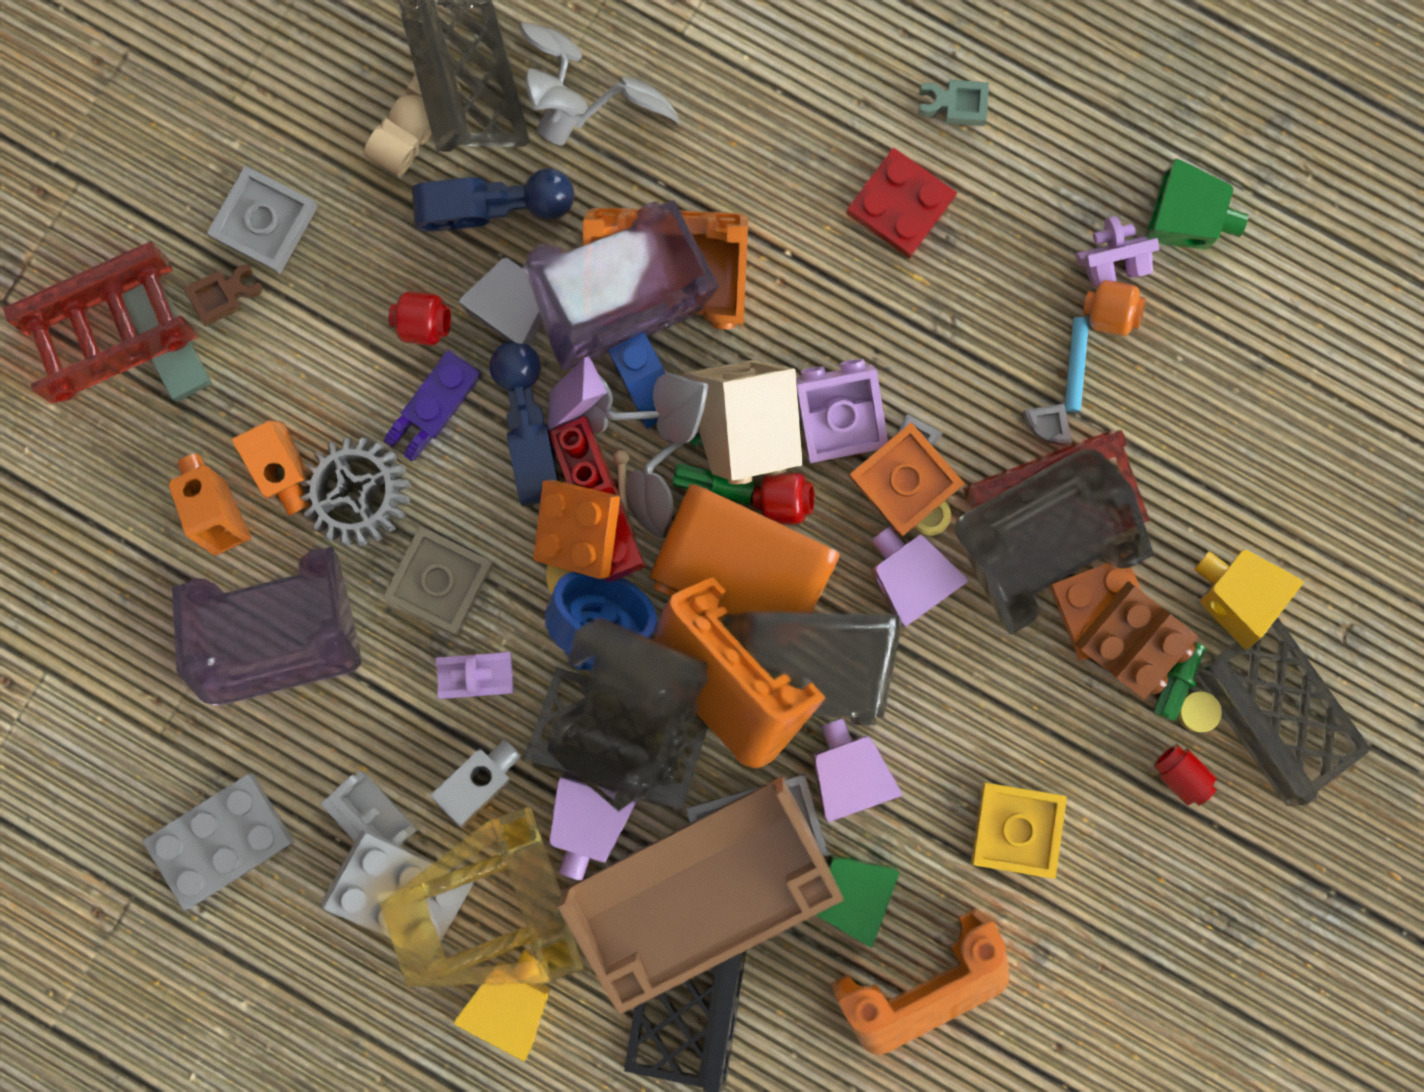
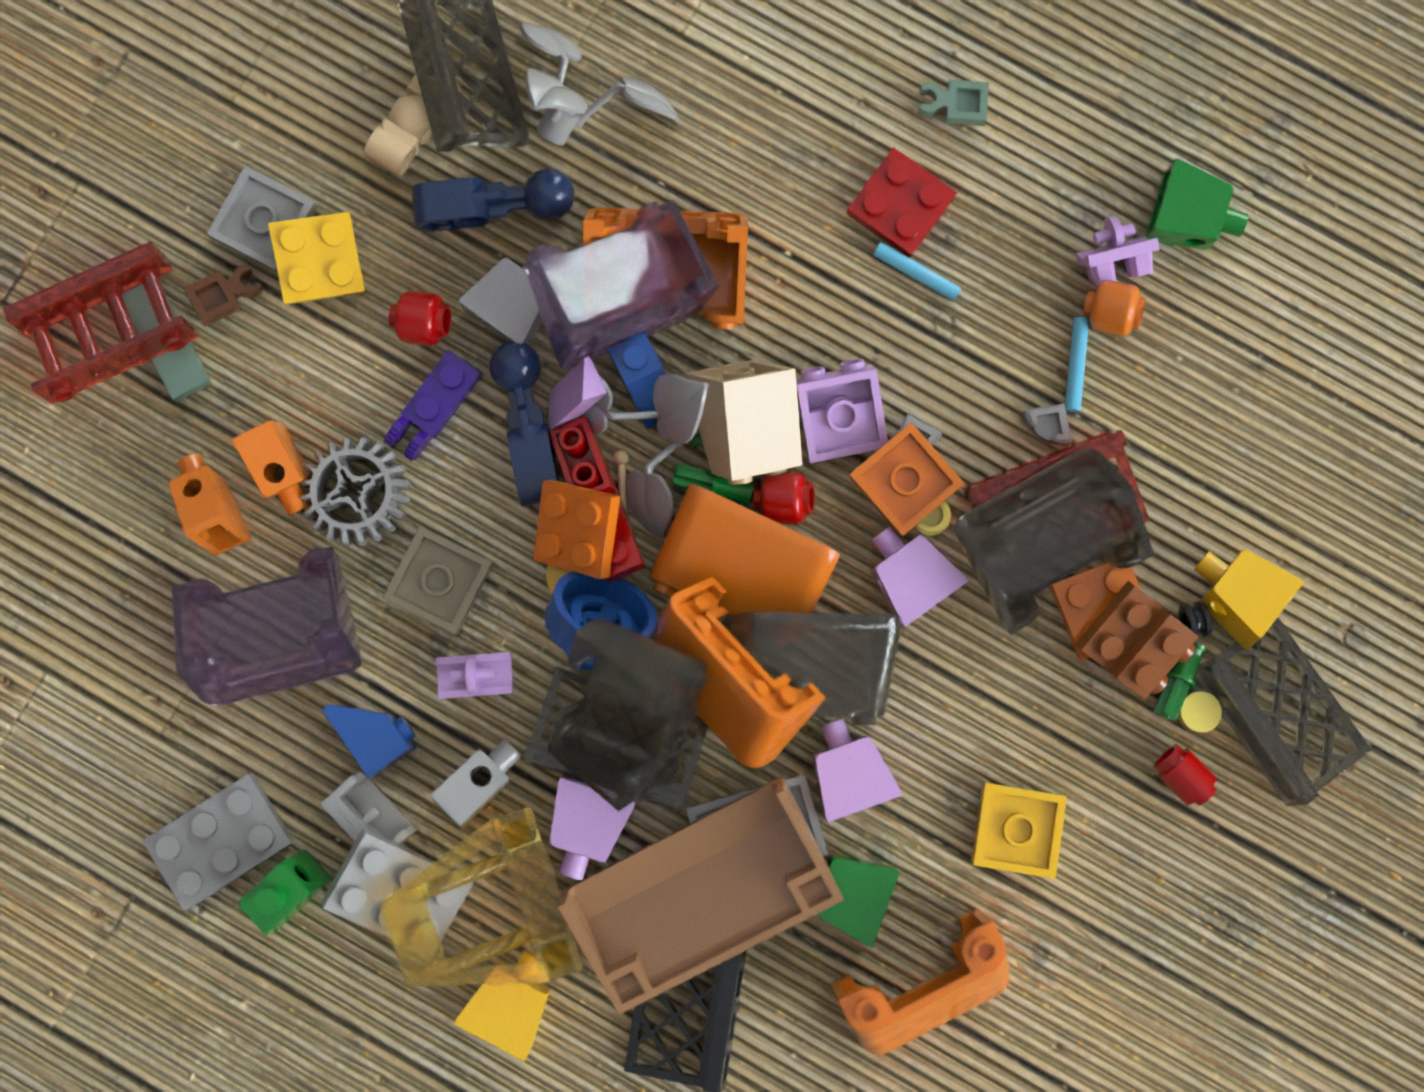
(284, 892): none -> green torso
(316, 258): none -> yellow plate
(372, 736): none -> blue slope
(917, 271): none -> medium azure piece
(1196, 618): none -> black bush

